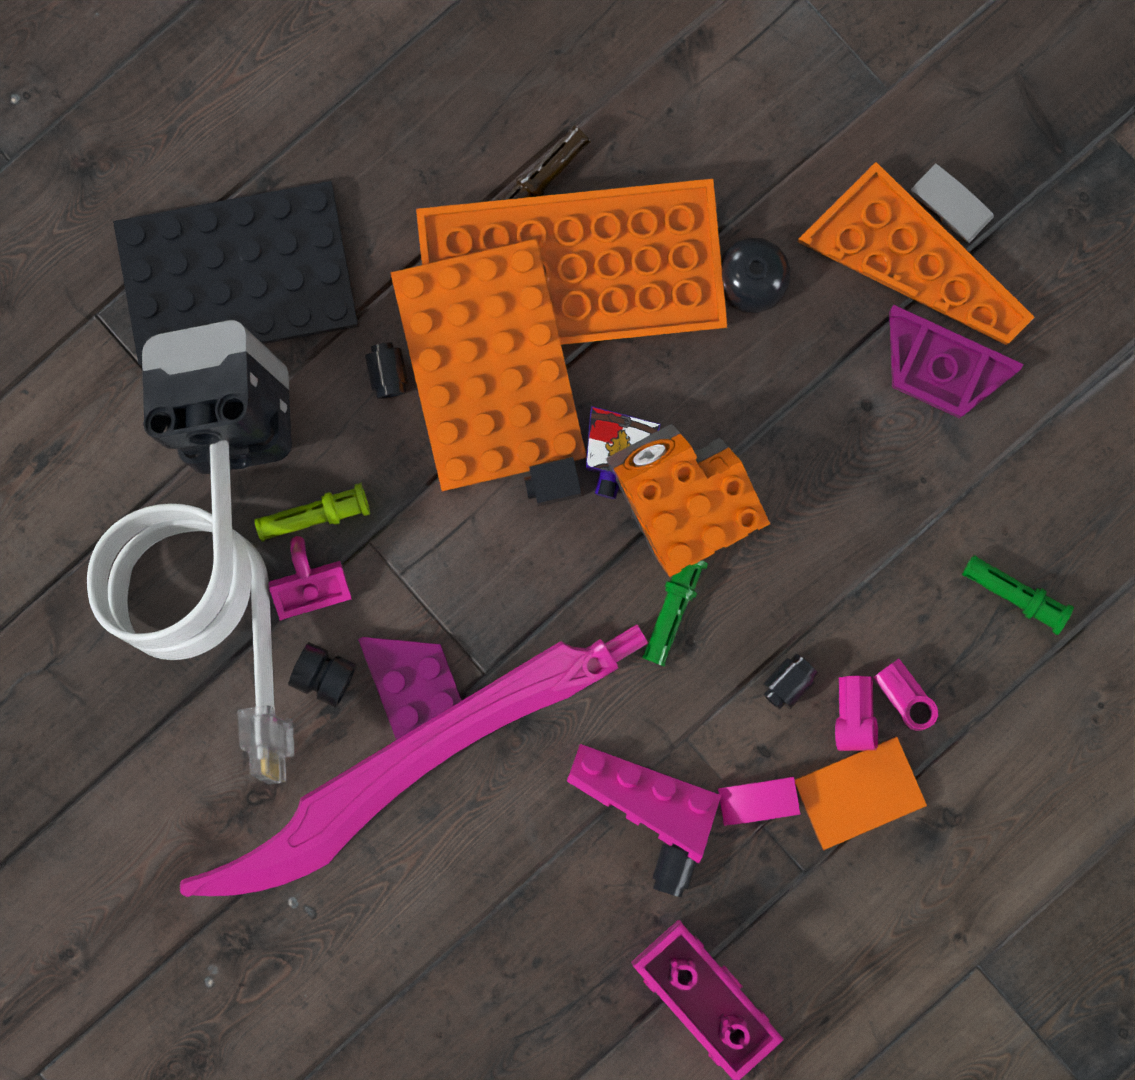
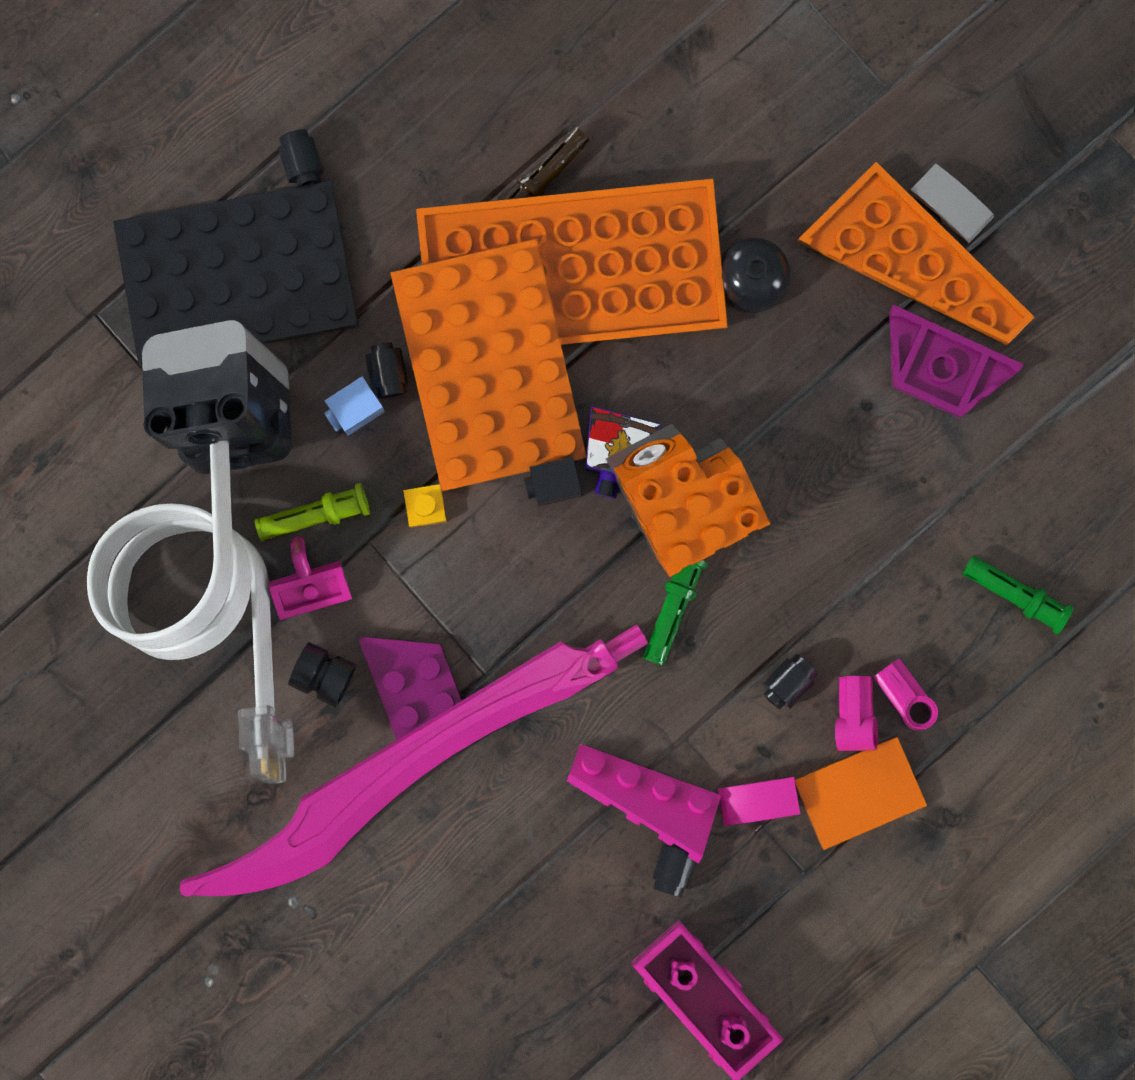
(300, 158): none -> black brick
(353, 407): none -> light blue brick
(424, 506): none -> yellow plate

